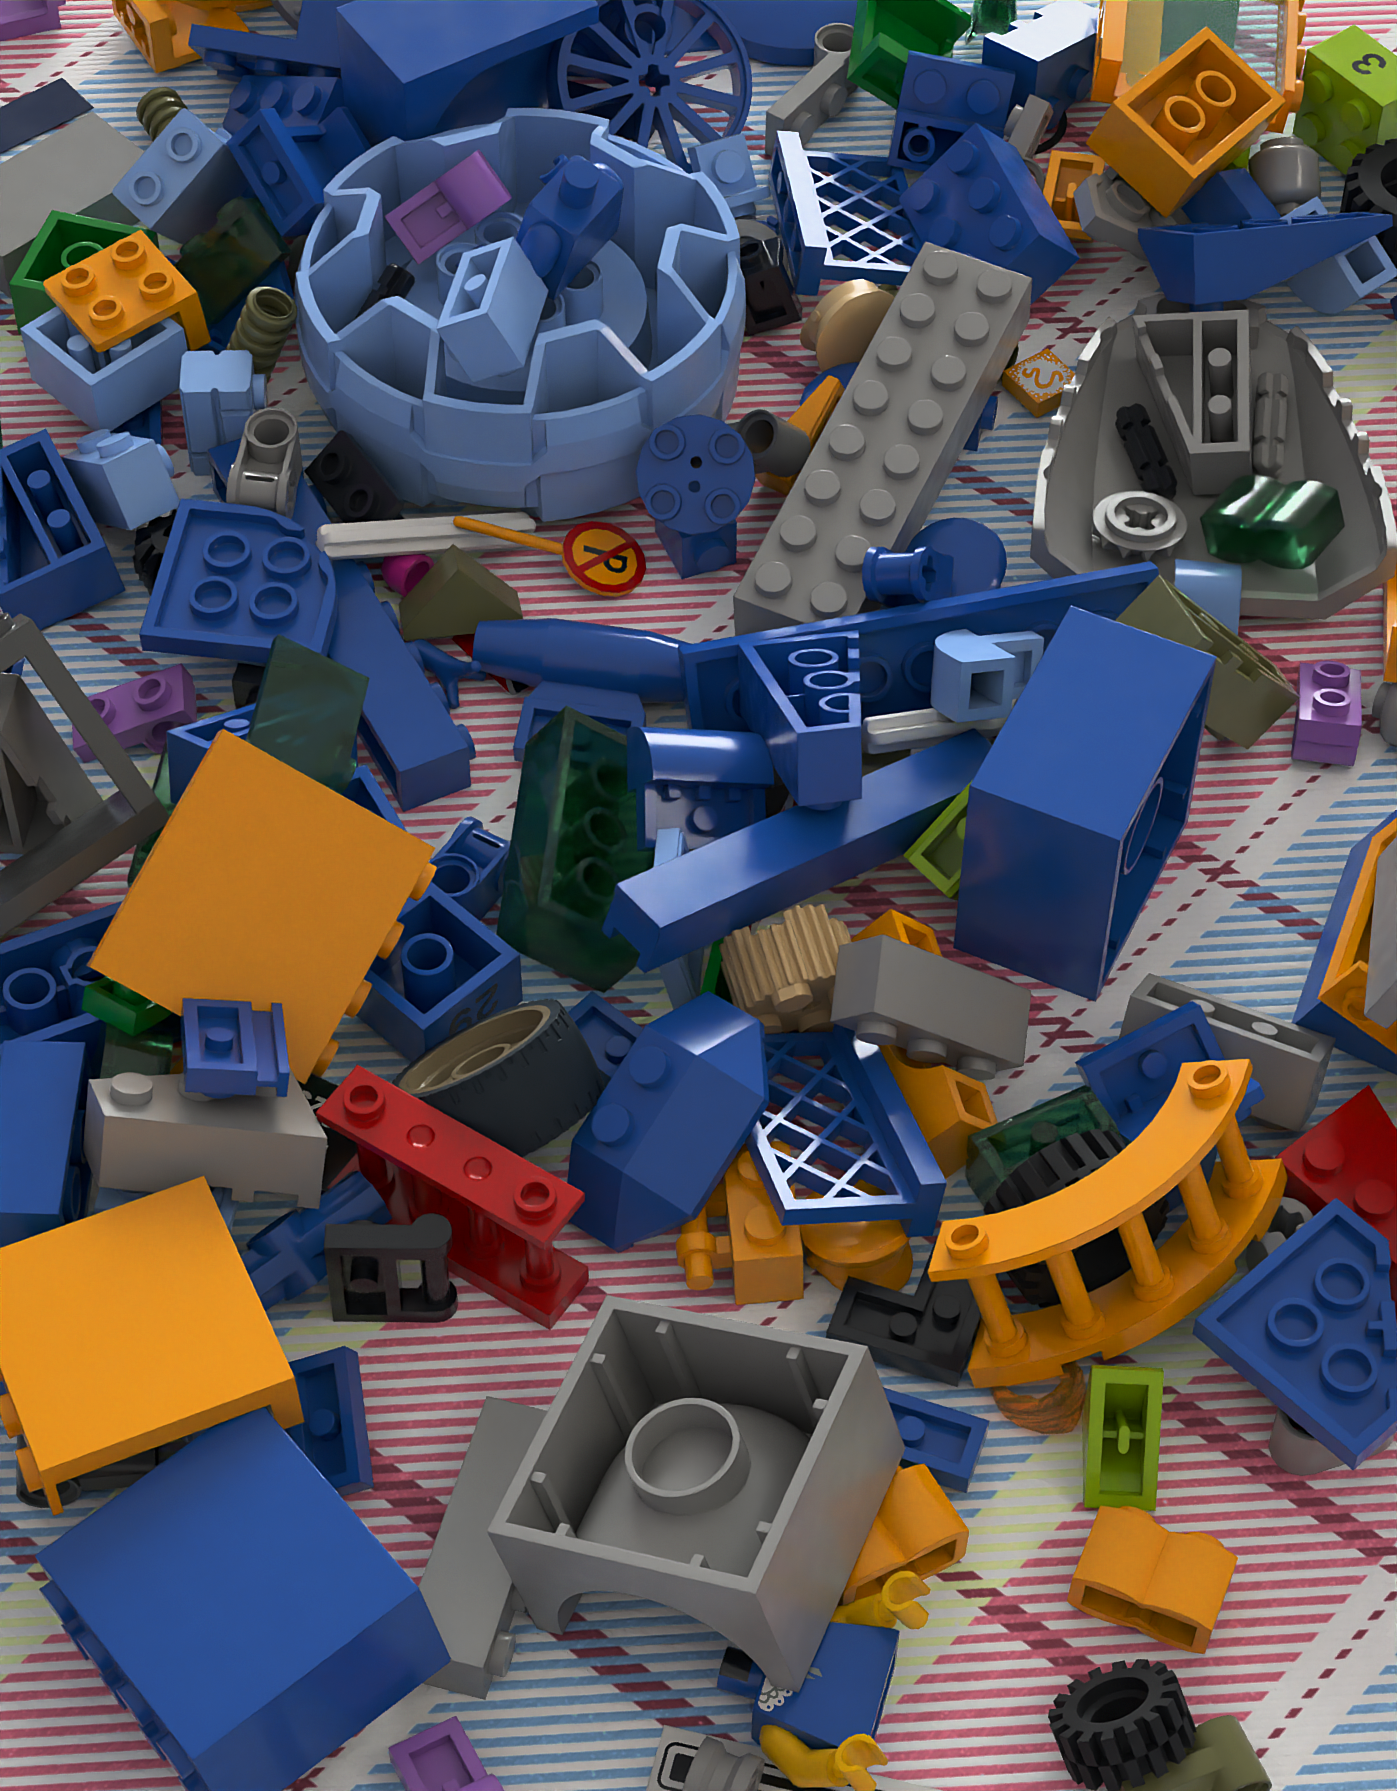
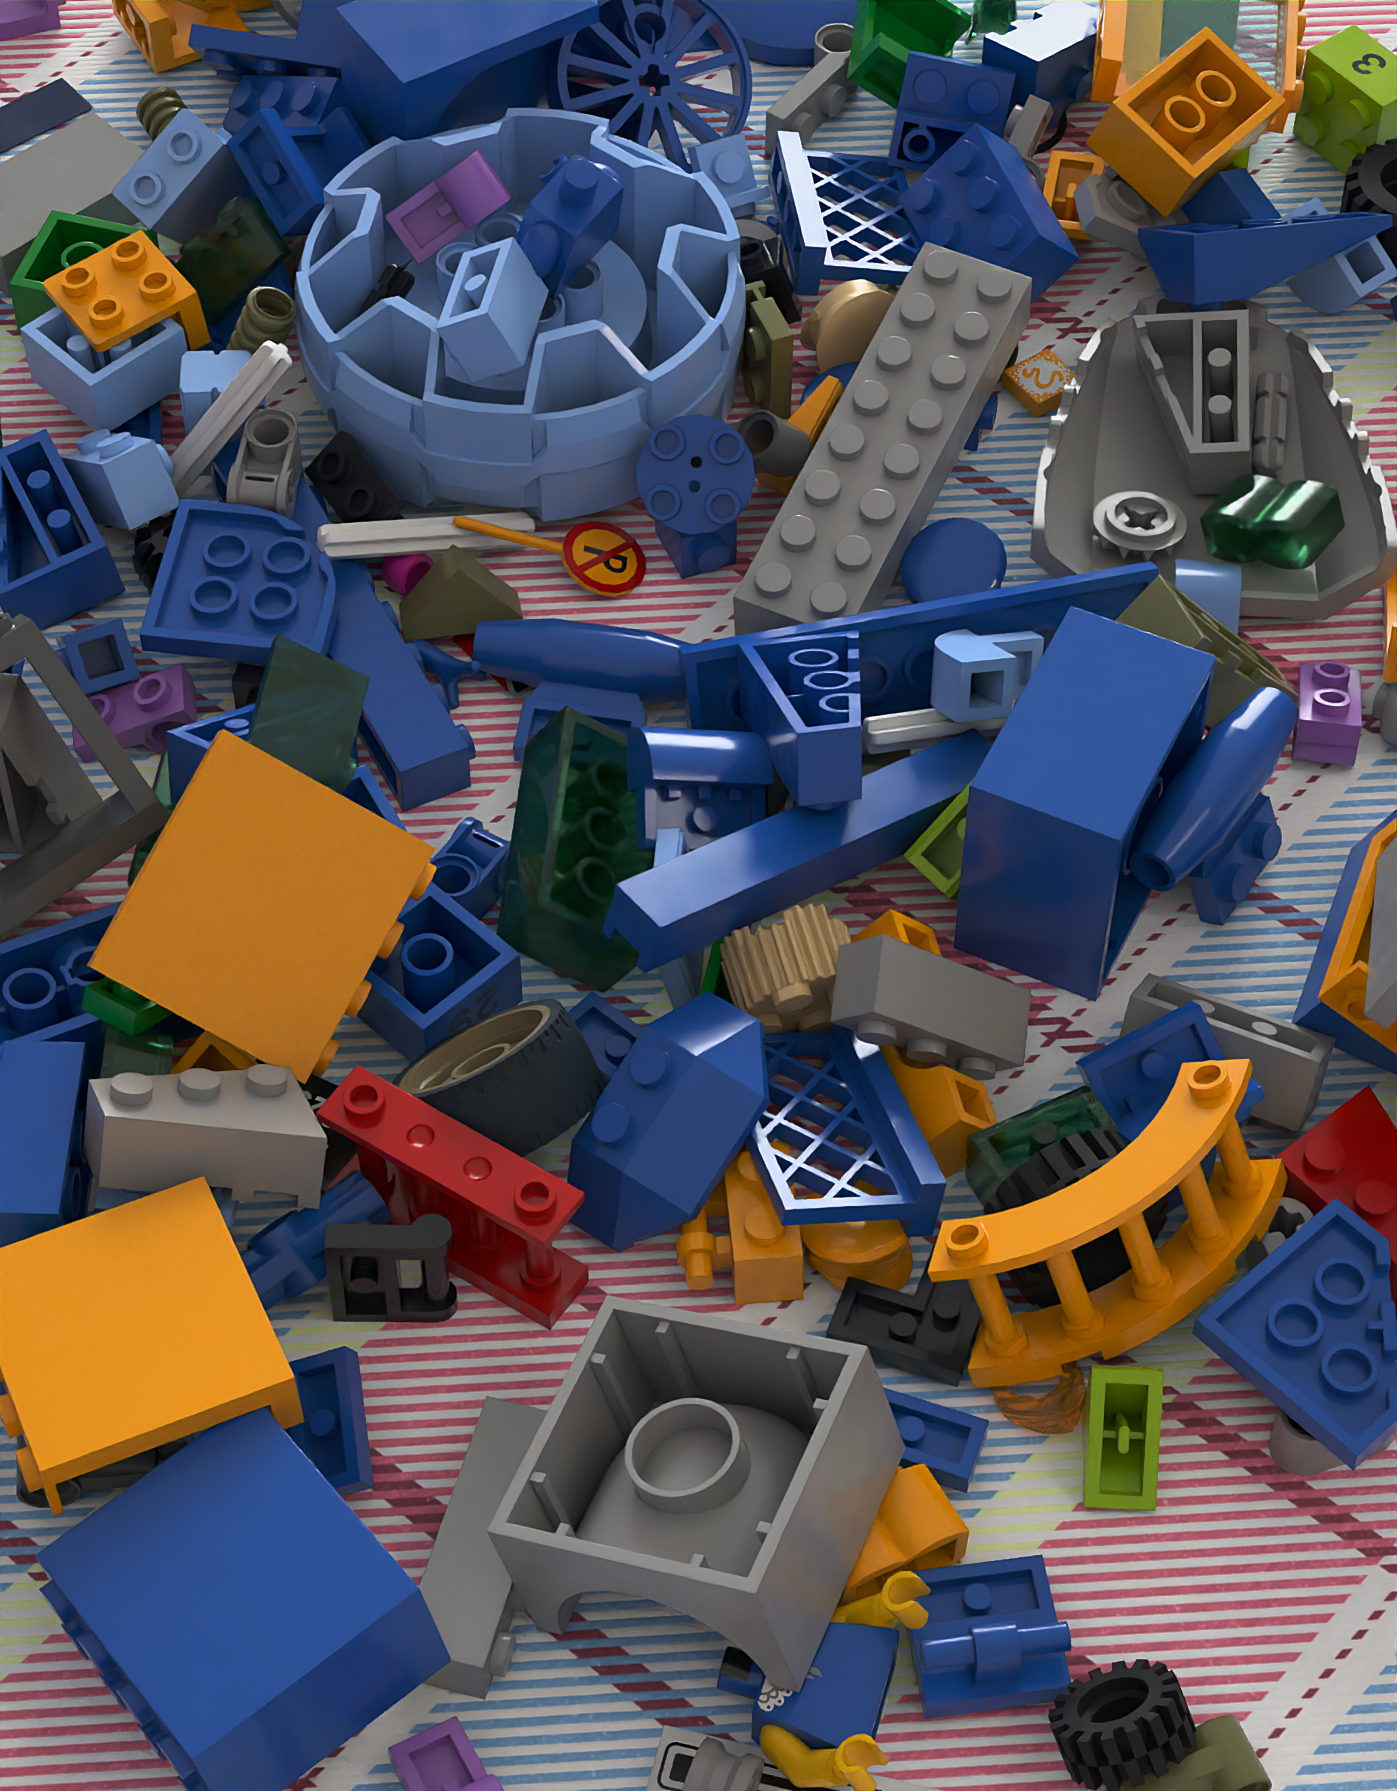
(98, 656): none -> blue brick
(228, 414): none -> white axle
(233, 1048): blue plate -> none
(766, 353): none -> olive plate
(906, 576): blue piece -> none
(989, 1638): none -> blue plate
(1145, 451): black axle -> none
(1152, 1578): light orange brick -> none
(1212, 813): none -> blue plate
(1286, 173): light grey head -> none

